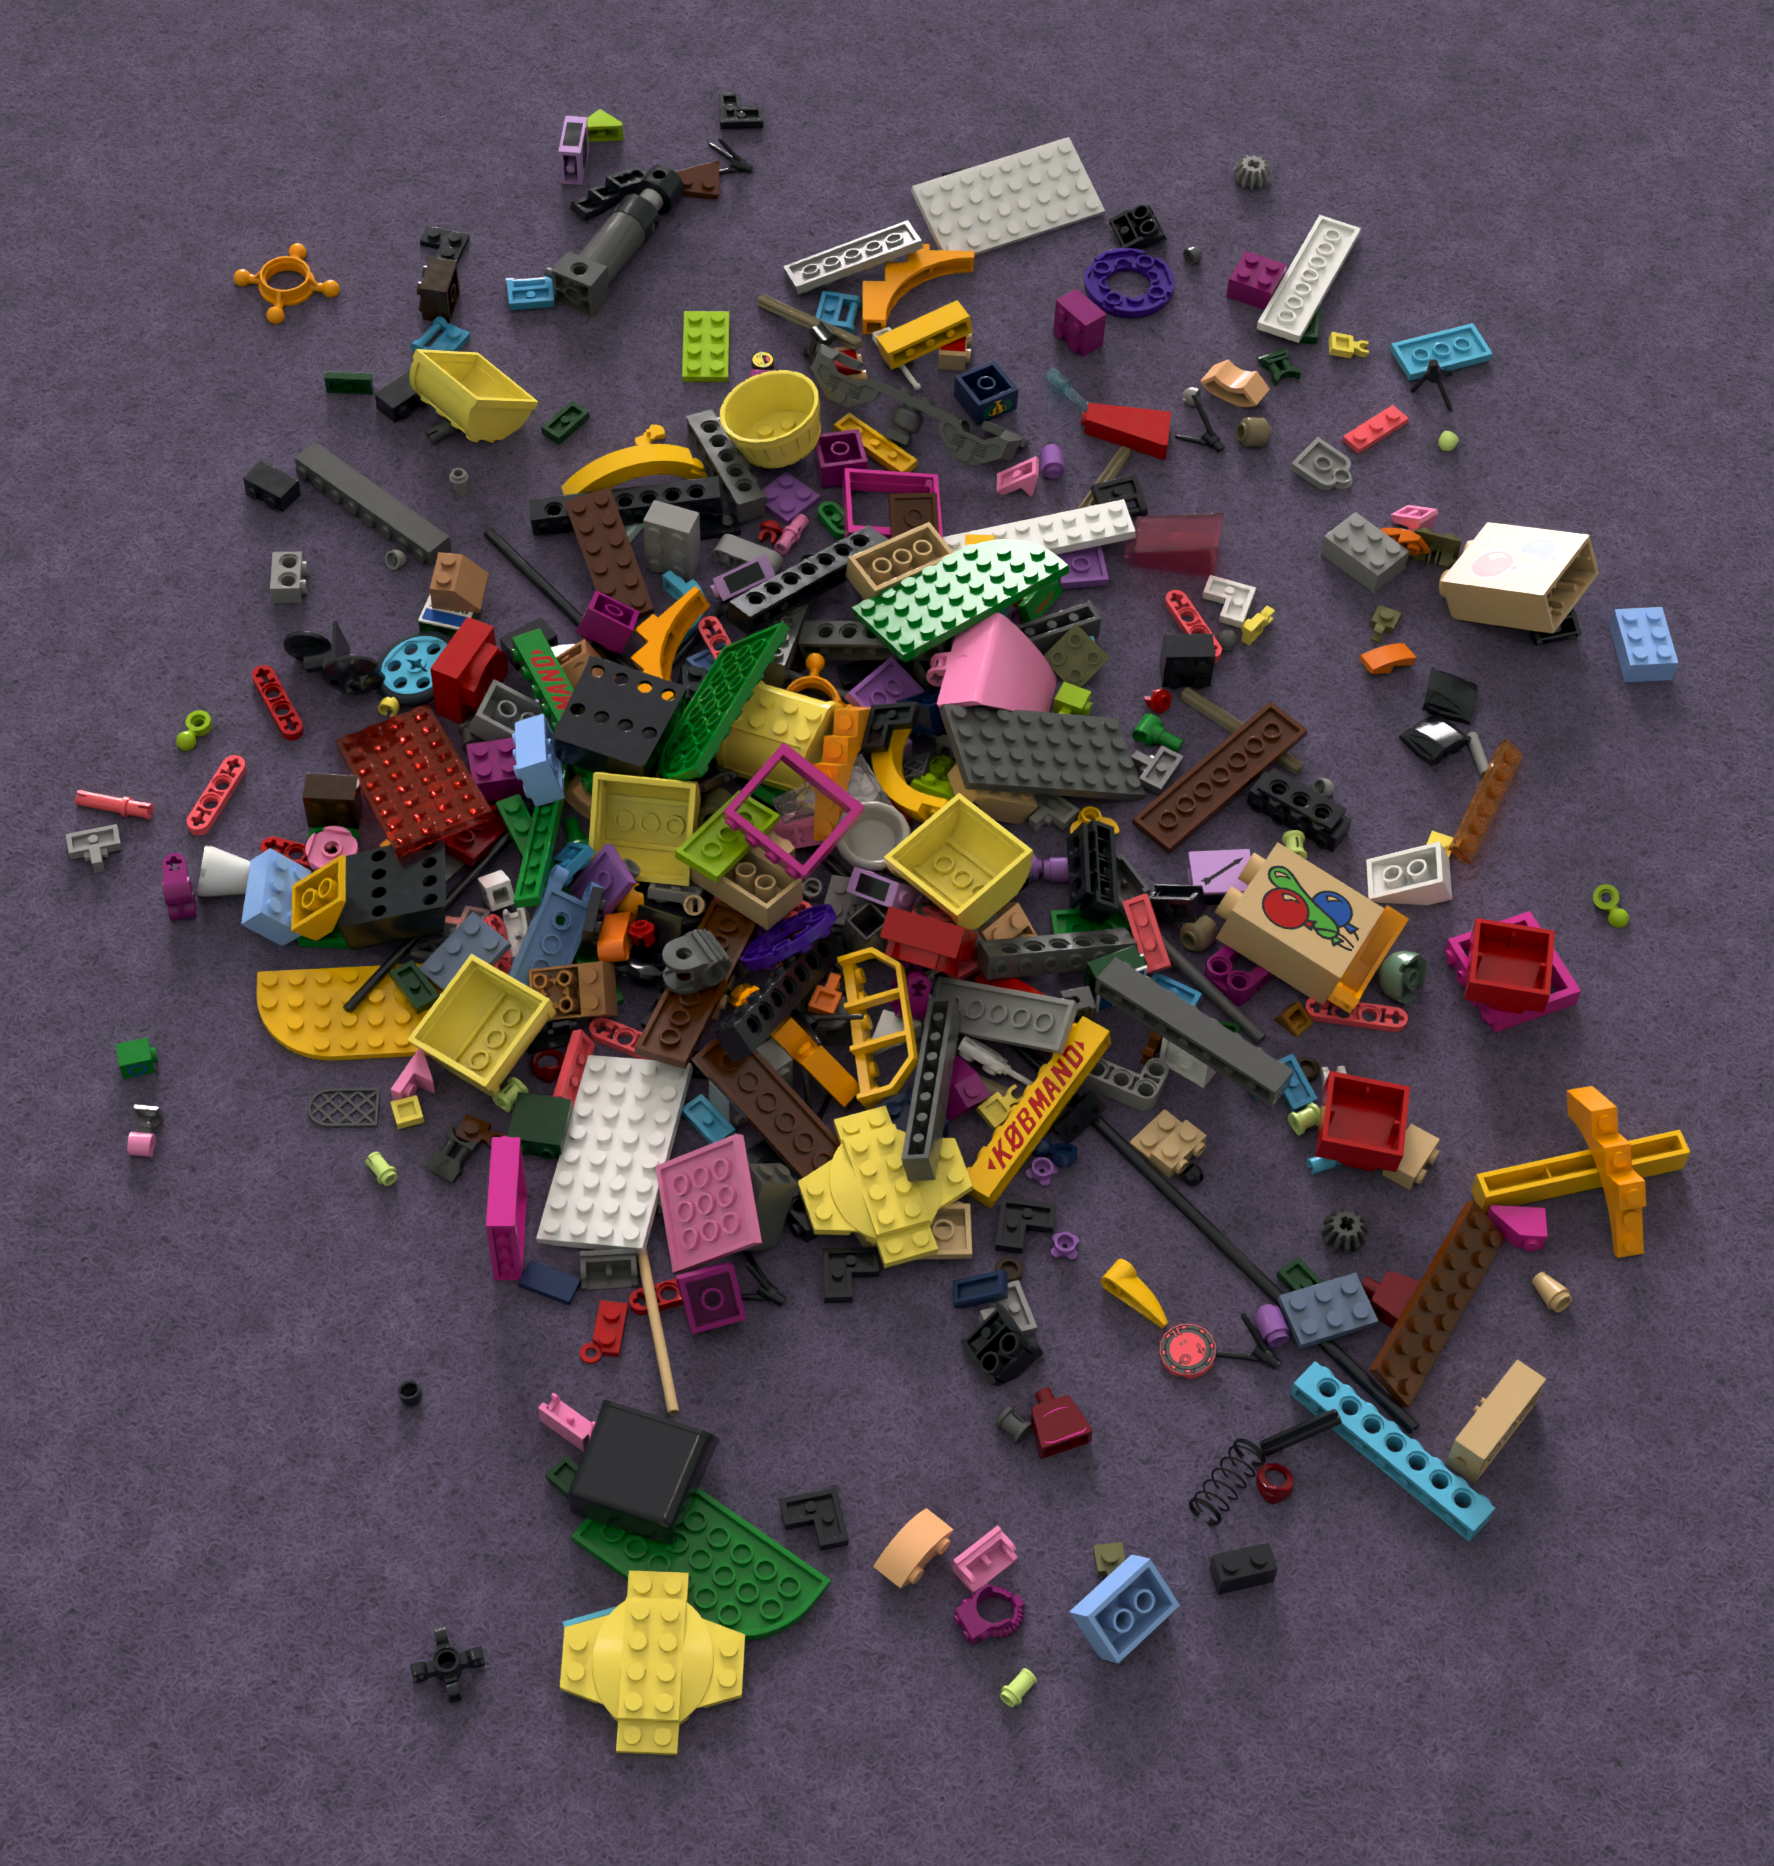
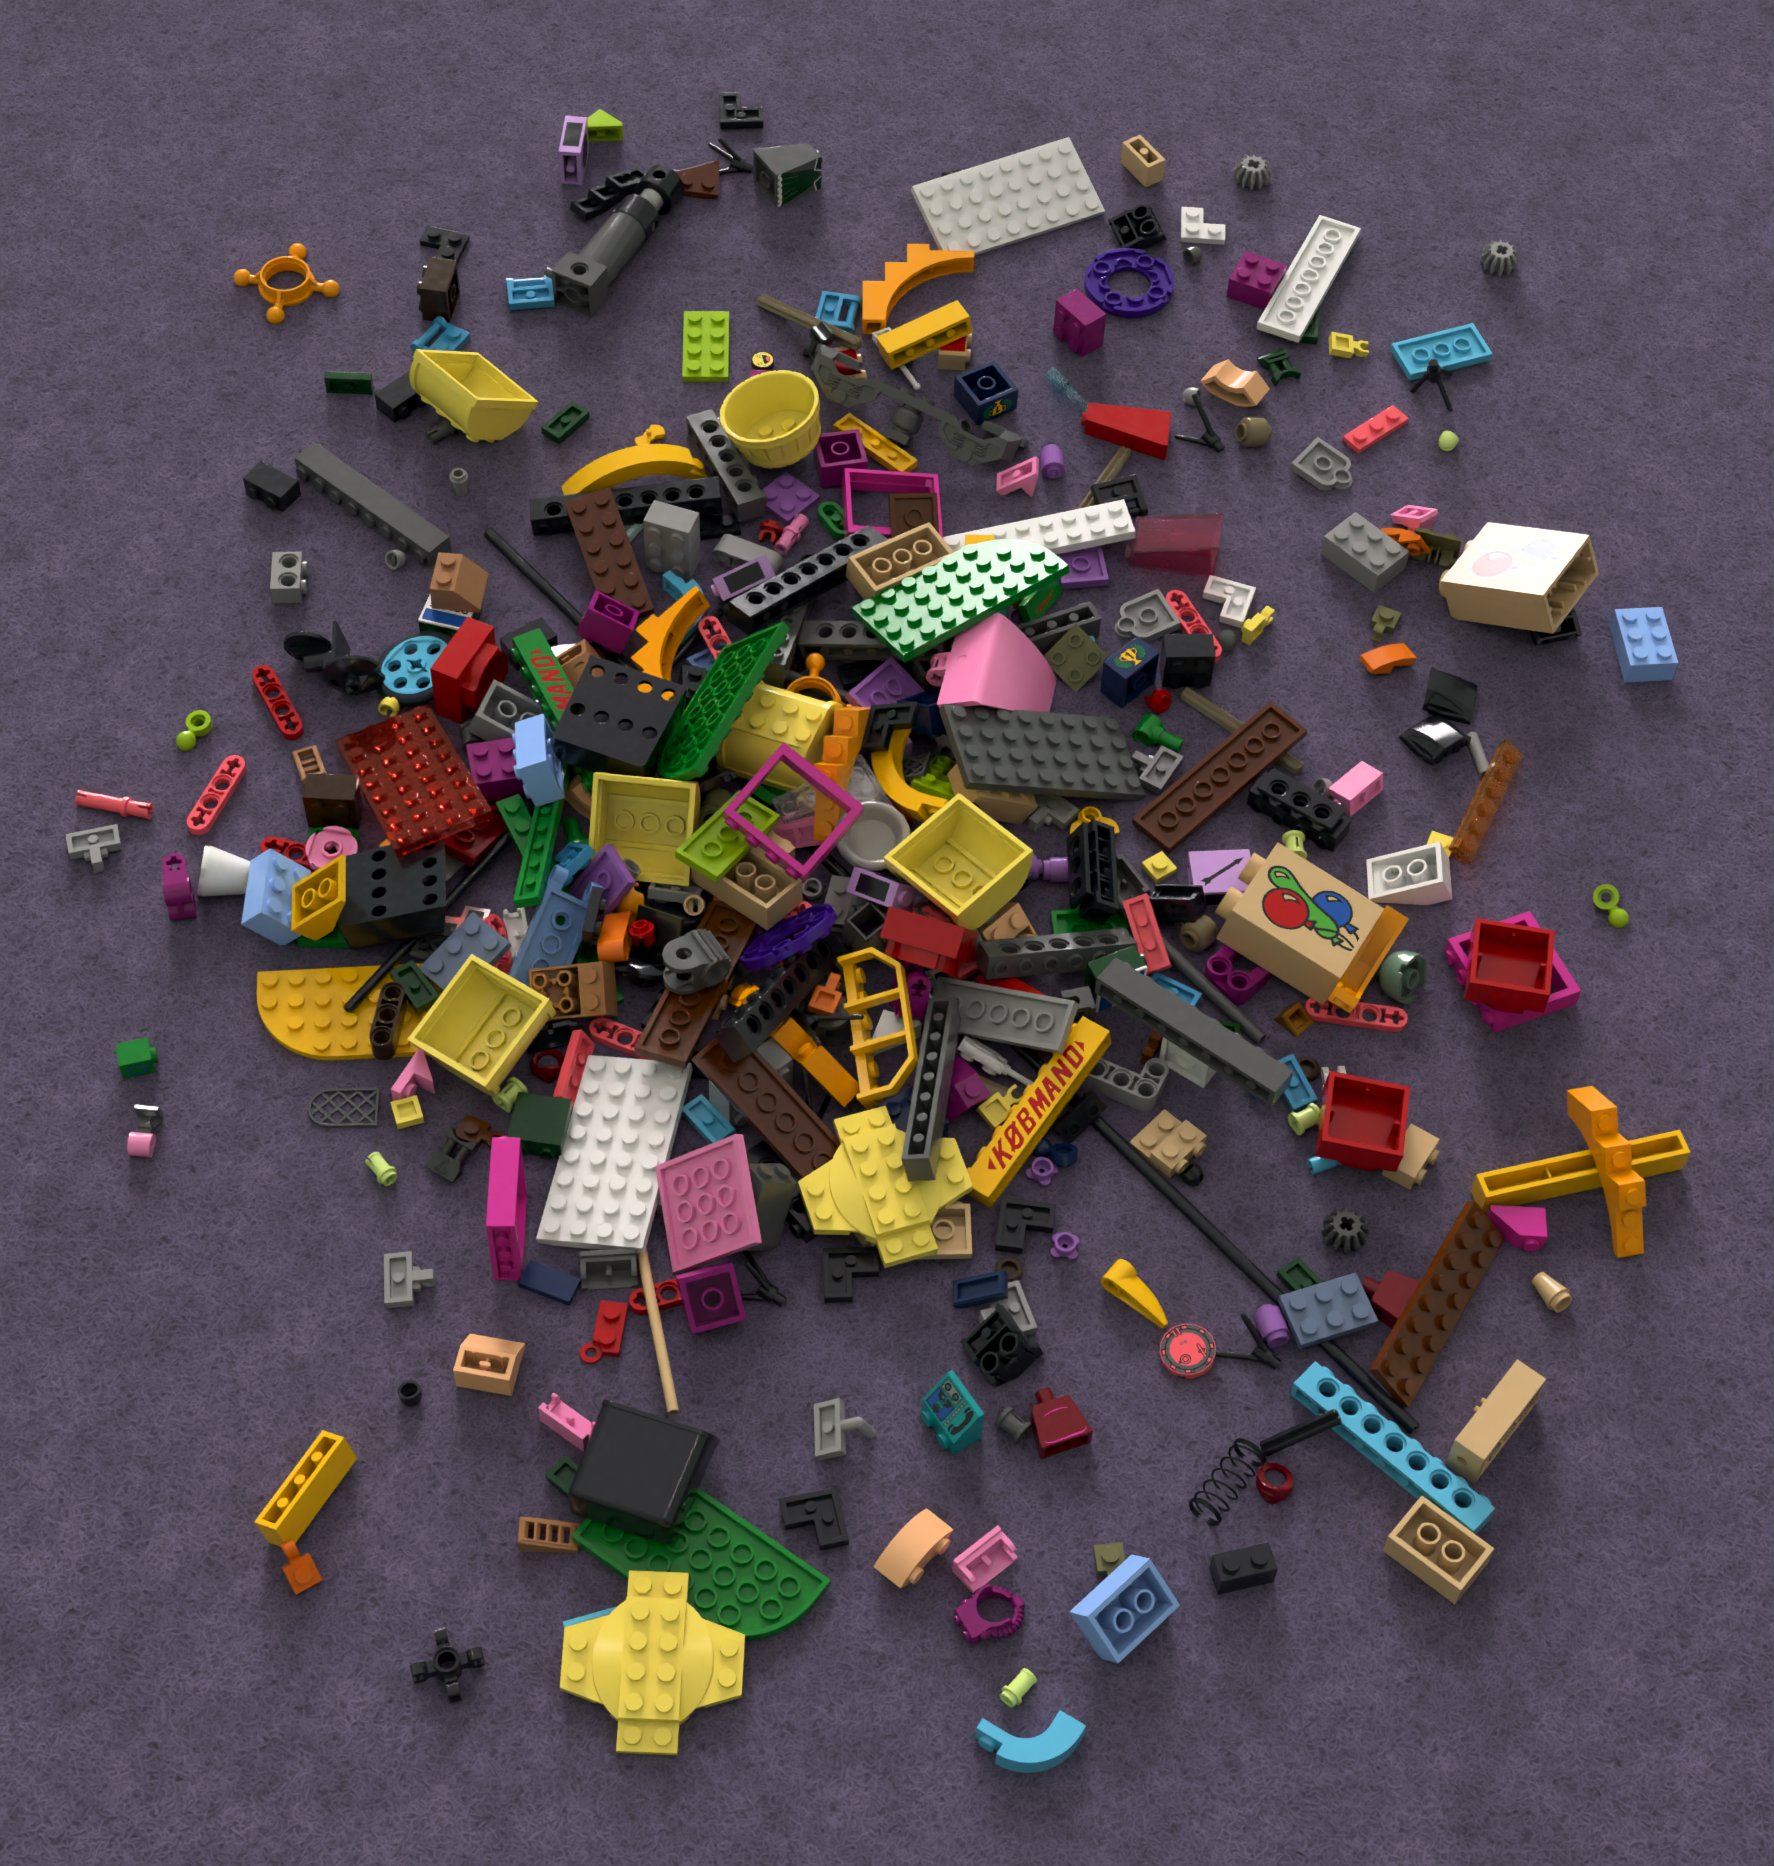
(300, 1570): none -> orange plate
(306, 1489): none -> yellow brick
(309, 751): none -> medium nougat slope
(388, 1031): none -> dark brown beam
(404, 1279): none -> light grey hinge
(488, 1364): none -> light nougat slope
(496, 890): white brick -> none
(536, 1545): none -> medium nougat slope
(787, 172): none -> dark grey slope
(831, 1429): none -> light grey plate
(853, 257): light grey plate -> none
(952, 1414): none -> teal slope
(1034, 1753): none -> medium azure arch
(1072, 700): lime brick -> none
(1129, 672): none -> dark blue brick
(1142, 160): none -> tan brick
(1147, 617): none -> light grey plate
(1159, 867): none -> light yellow plate
(1195, 231): none -> white plate
(1357, 787): none -> bright pink hinge
(1438, 1549): none -> tan brick
(1500, 257): none -> light grey gear

